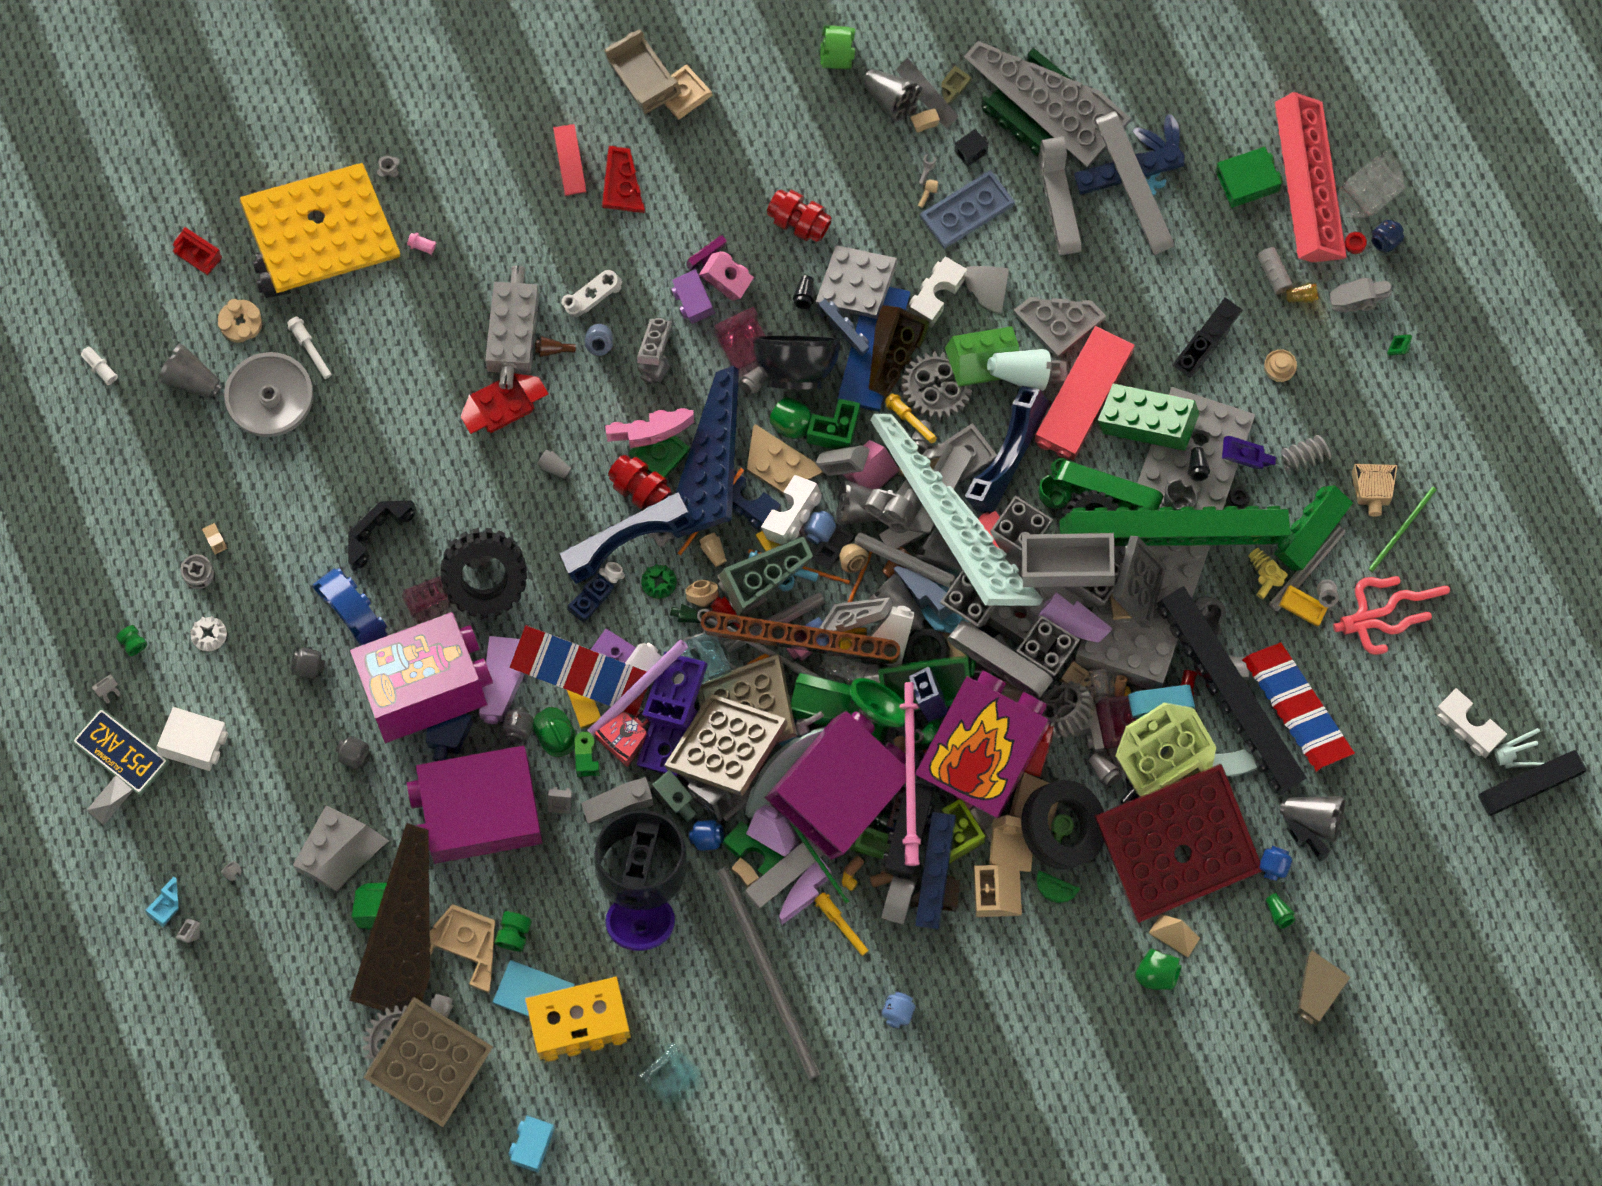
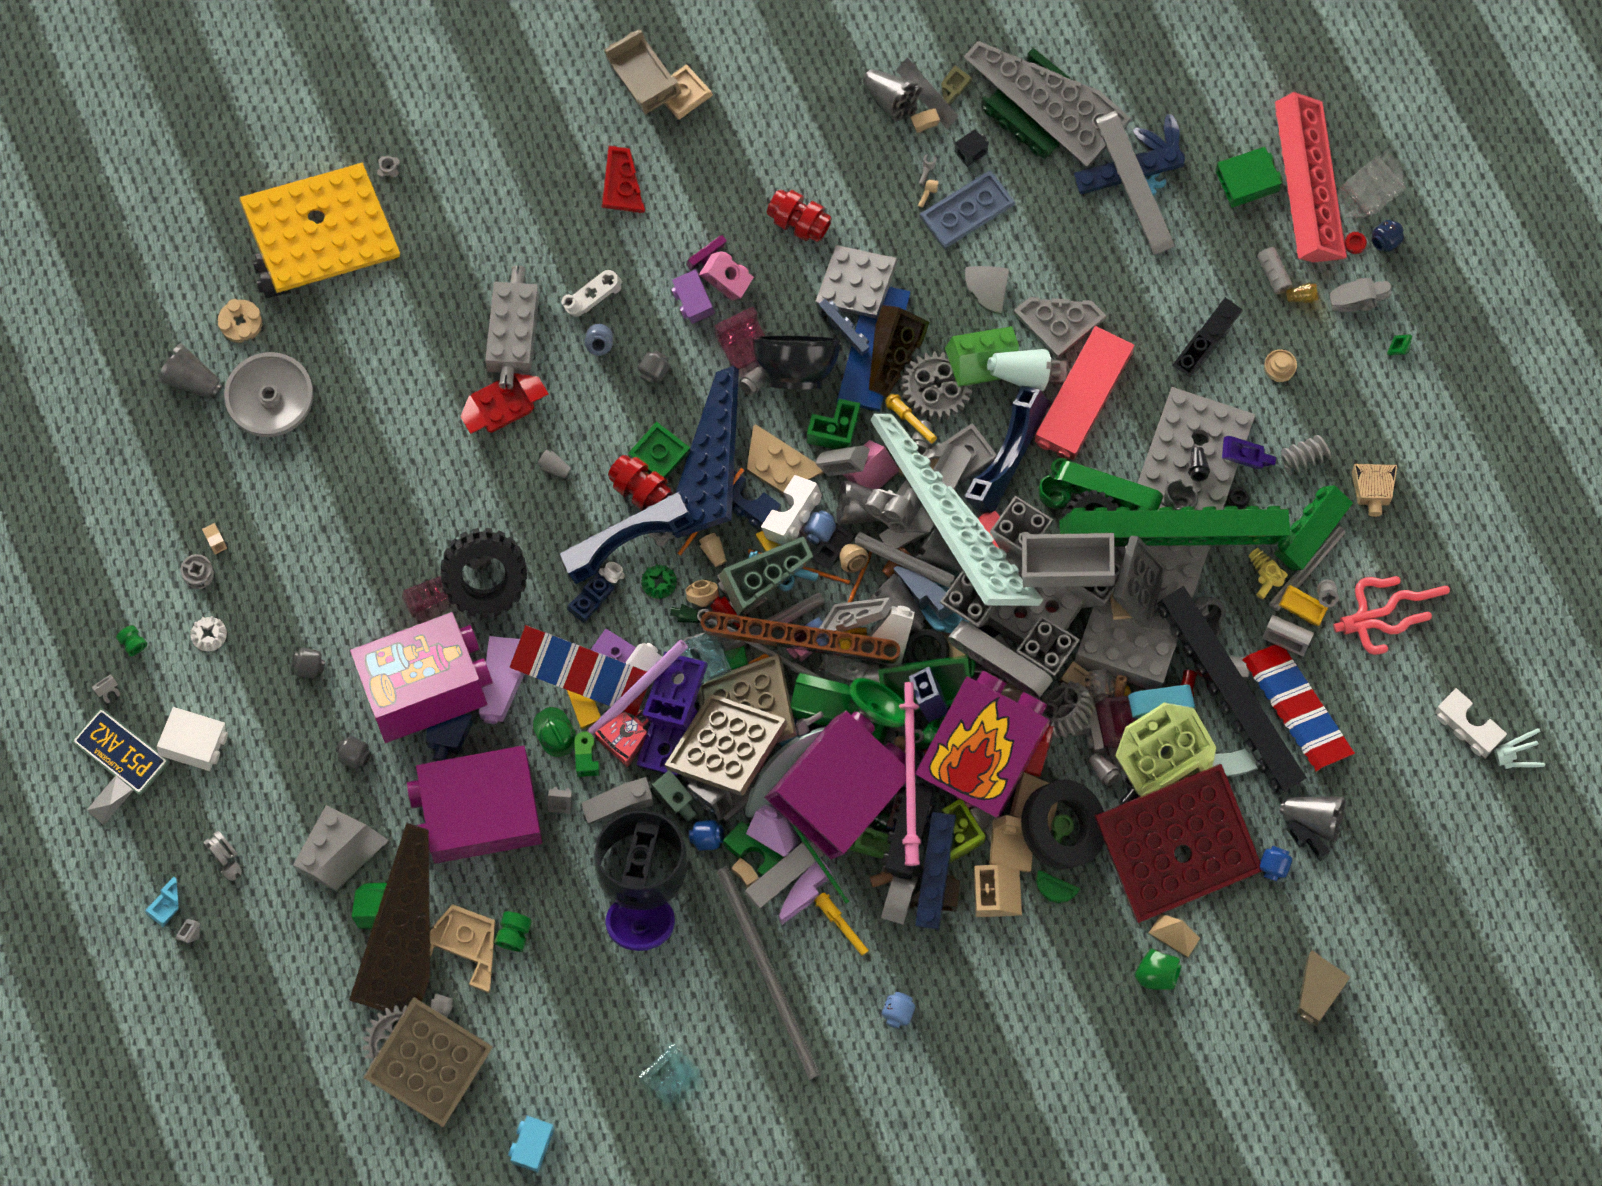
(99, 365): white axle -> none
(196, 251): red hinge -> none
(218, 849): none -> light grey wheel
(304, 339): white pin -> none
(350, 606): blue brick -> none
(399, 510): black slope -> none
(421, 243): bright pink pin -> none
(518, 725): dark grey head -> none
(524, 982): medium azure tile -> none
(548, 346): reddish brown cone -> none
(569, 159): coral slope -> none
(578, 1019): yellow piece -> none
(654, 341): light grey tile -> none
(661, 427): bright pink slope -> none
(736, 657): none -> green slope
(790, 418): green piece -> none
(804, 293): black cone -> none
(837, 47): bright green brick -> none
(849, 871): arm -> none
(946, 276): white arch -> none
(1052, 166): light grey beam -> none
(1074, 618): lavender slope -> none
(1148, 417): piece -> none
(1280, 912): green cone -> none
(1288, 635): none -> light grey brick
(1402, 529): bright green axle -> none
(1532, 783): black beam -> none

